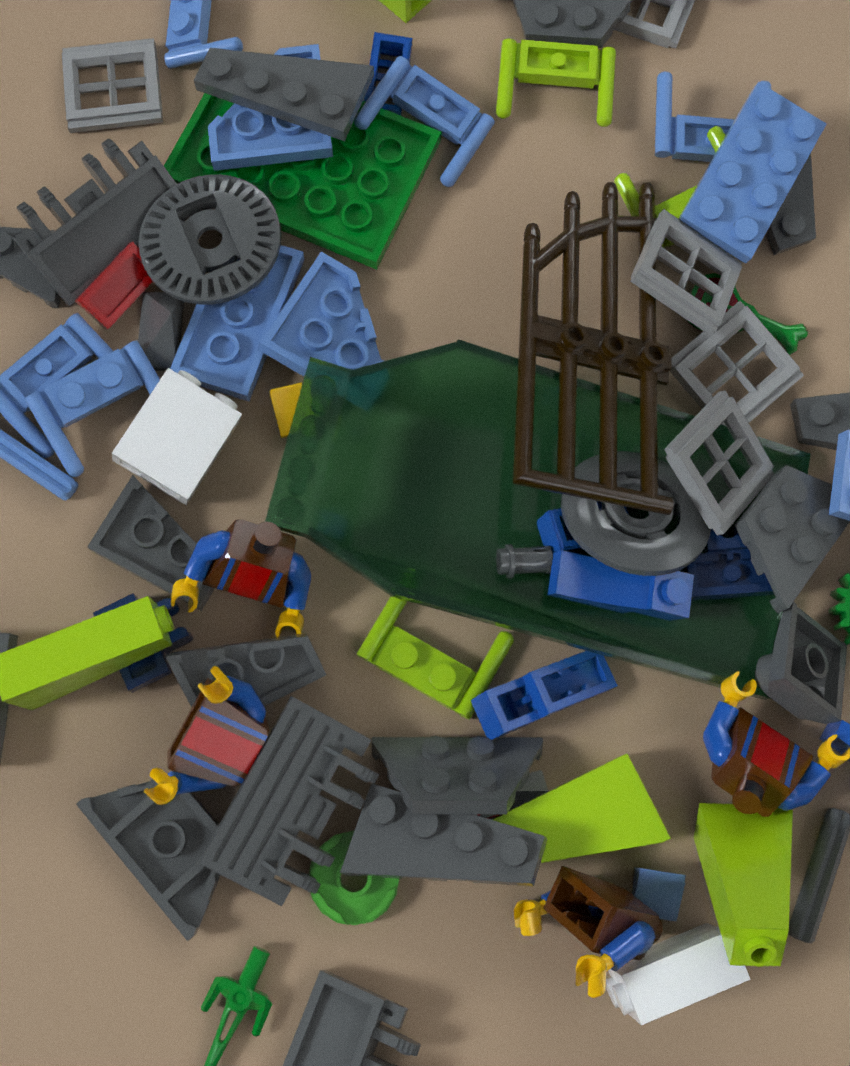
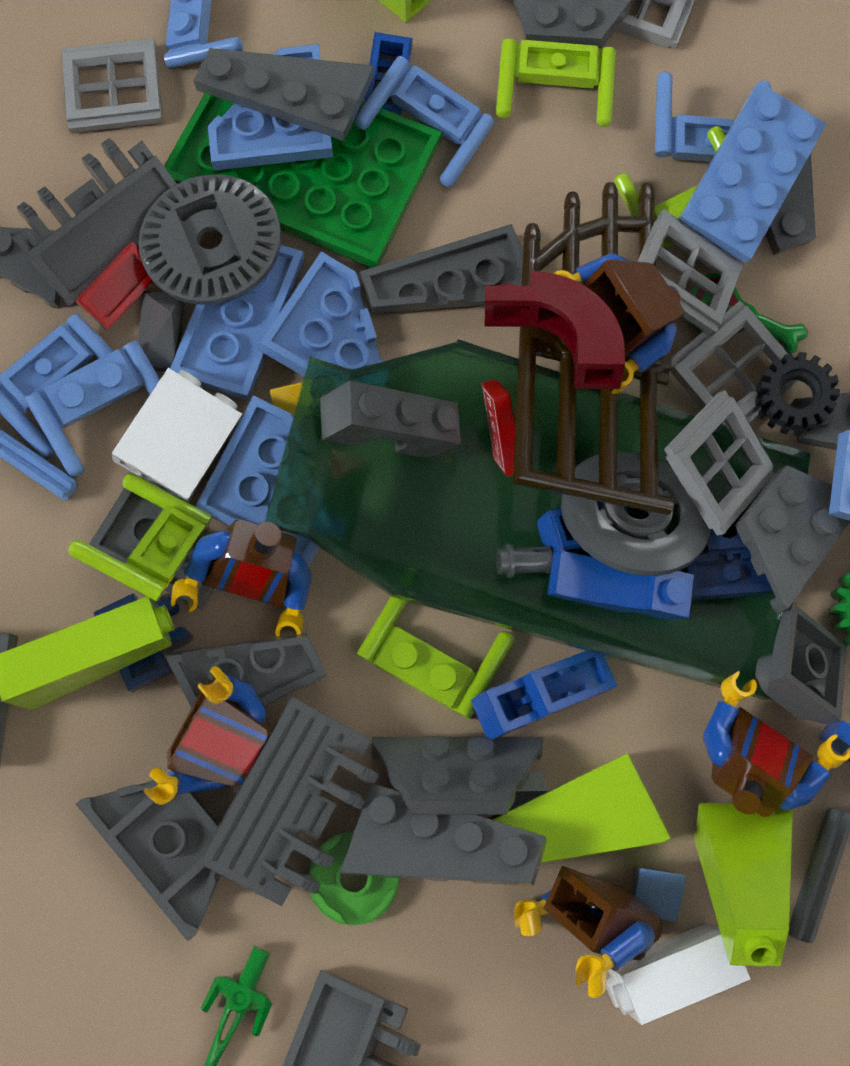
(159, 551): none -> lime plate
(248, 471): none -> medium blue plate
(367, 412): none -> dark grey arch
(446, 274): none -> dark grey wing
(500, 424): none -> red tile
(570, 313): none -> dark red arch
(640, 303): none -> reddish brown torso
(810, 373): none -> black tyre

